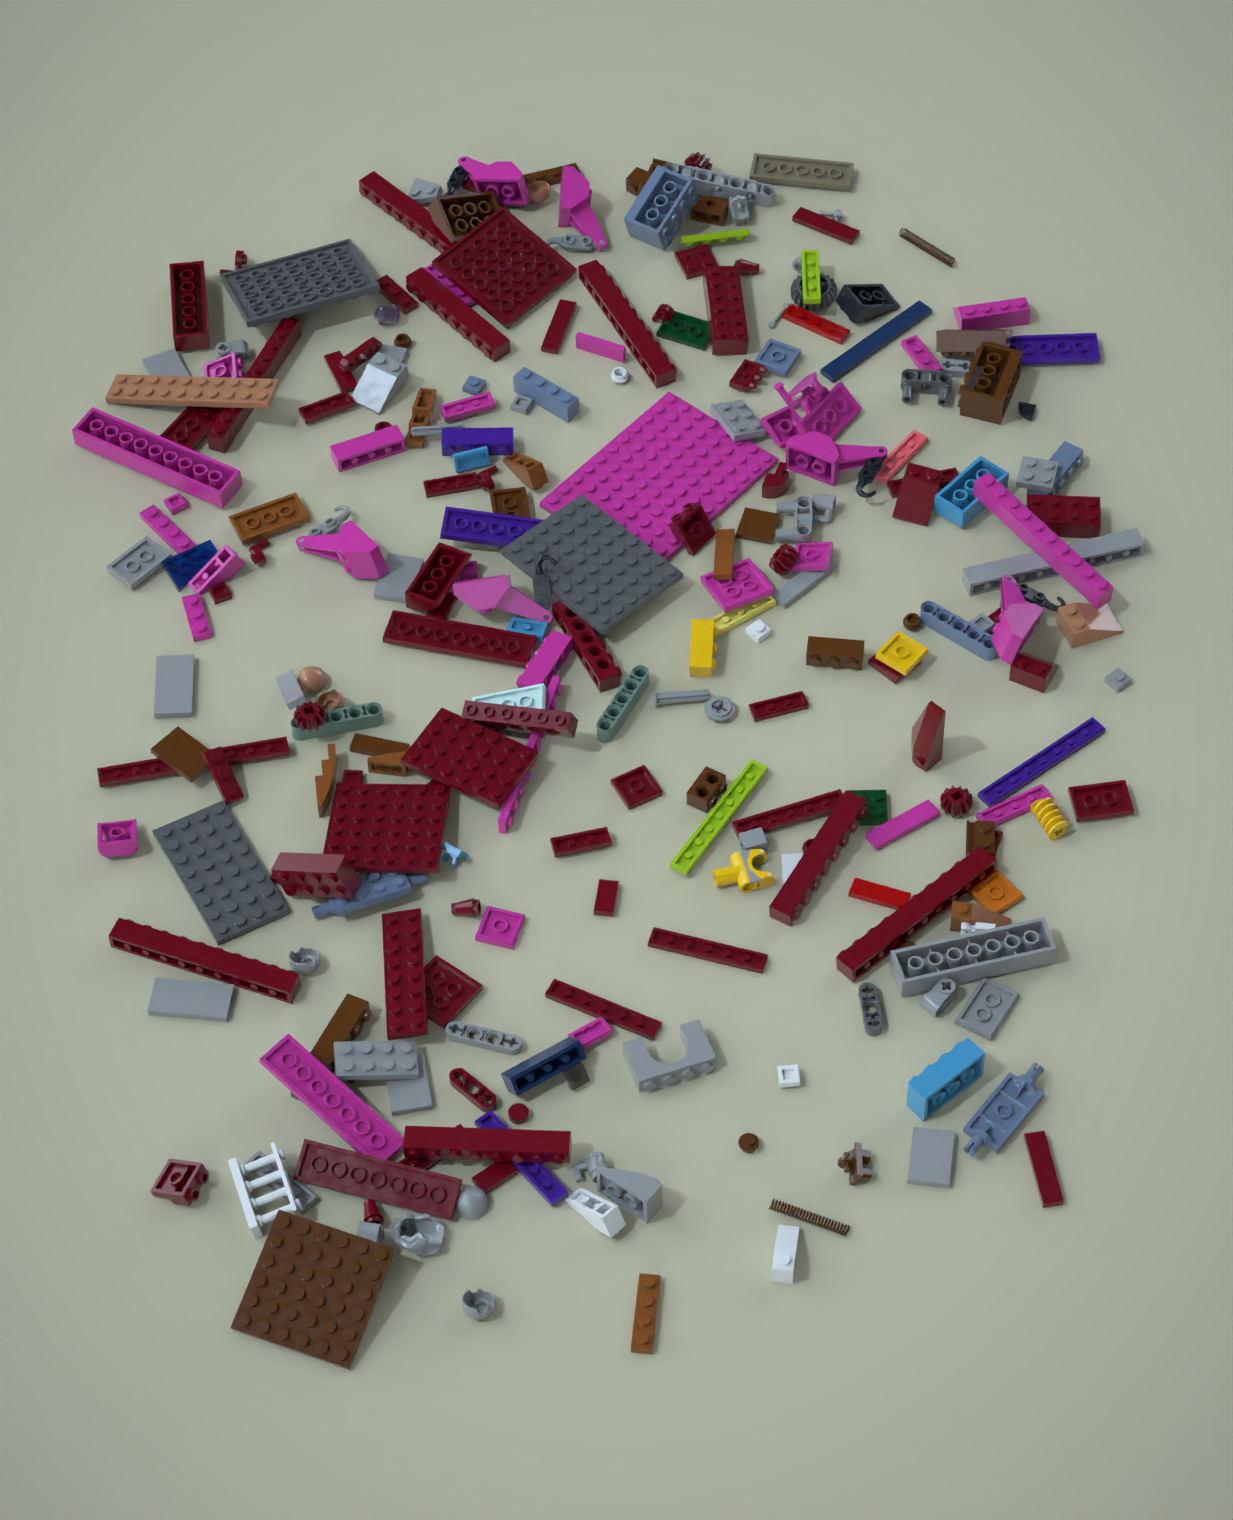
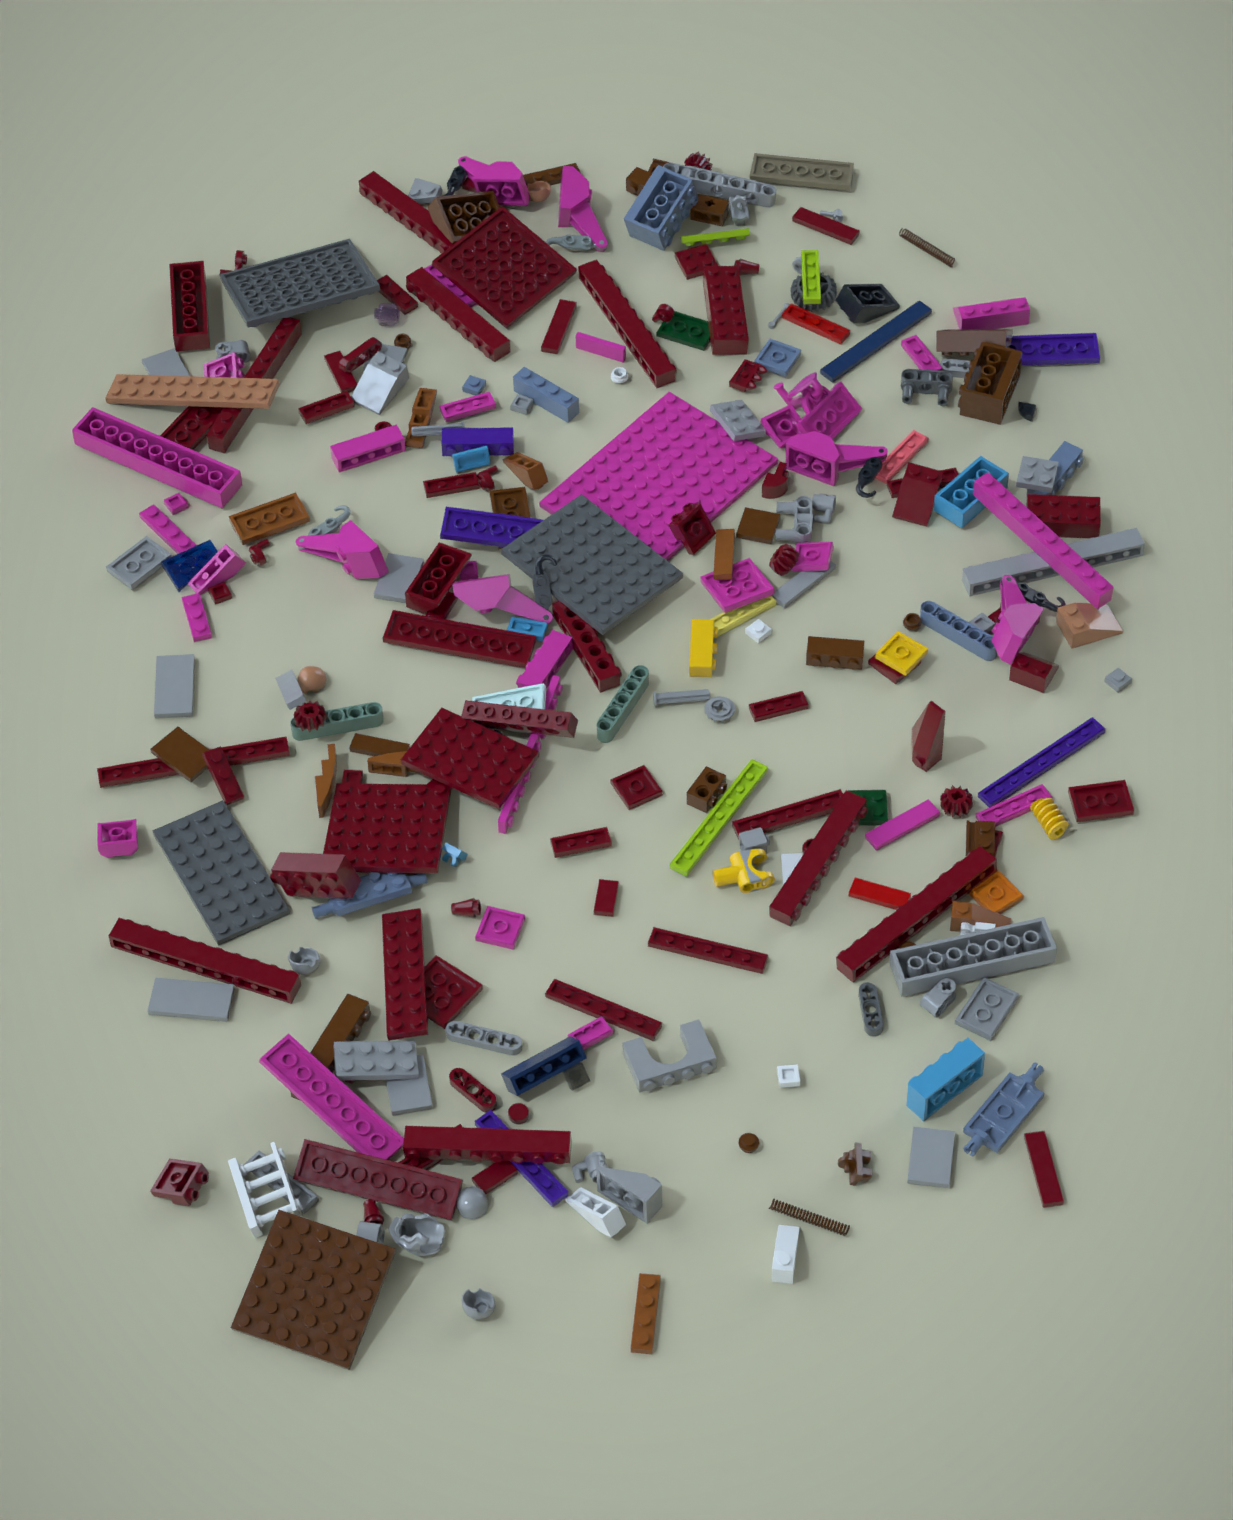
(331, 700): nougat hair -> none

